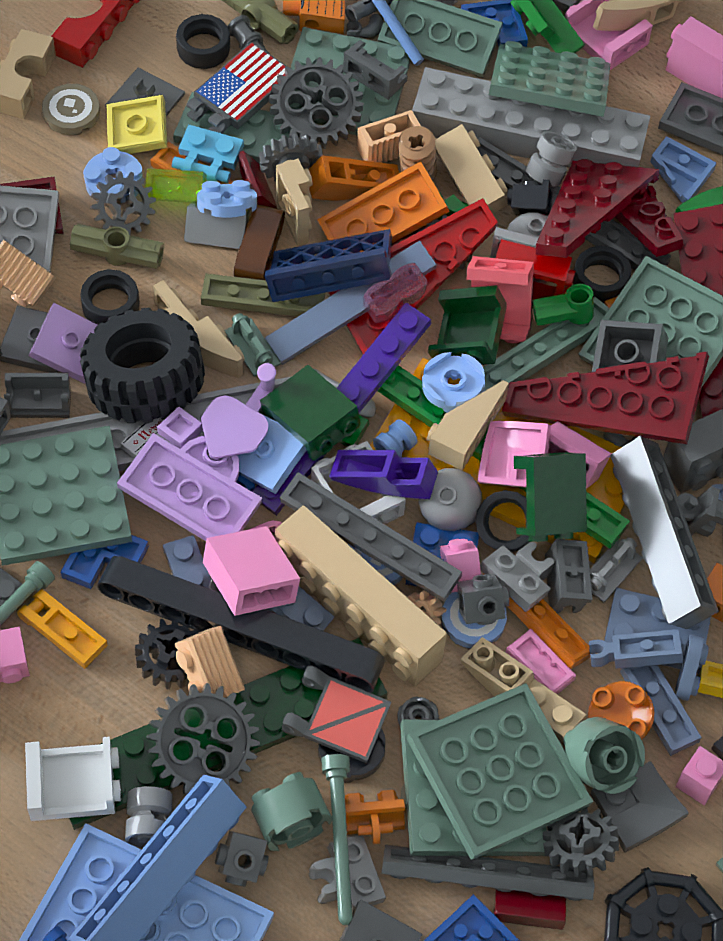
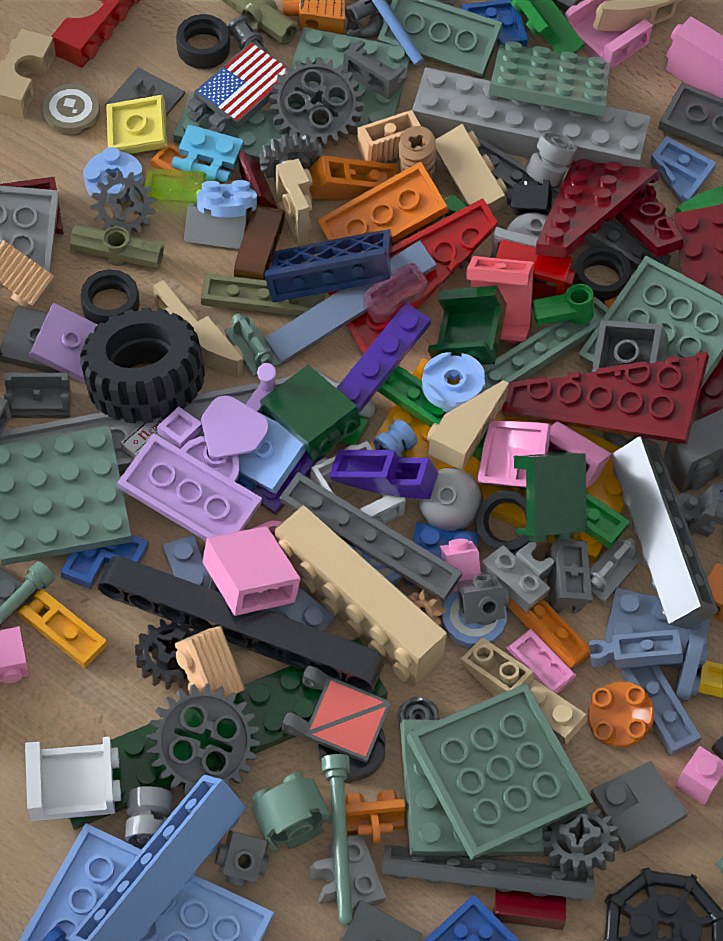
(604, 754): sand green brick -> none

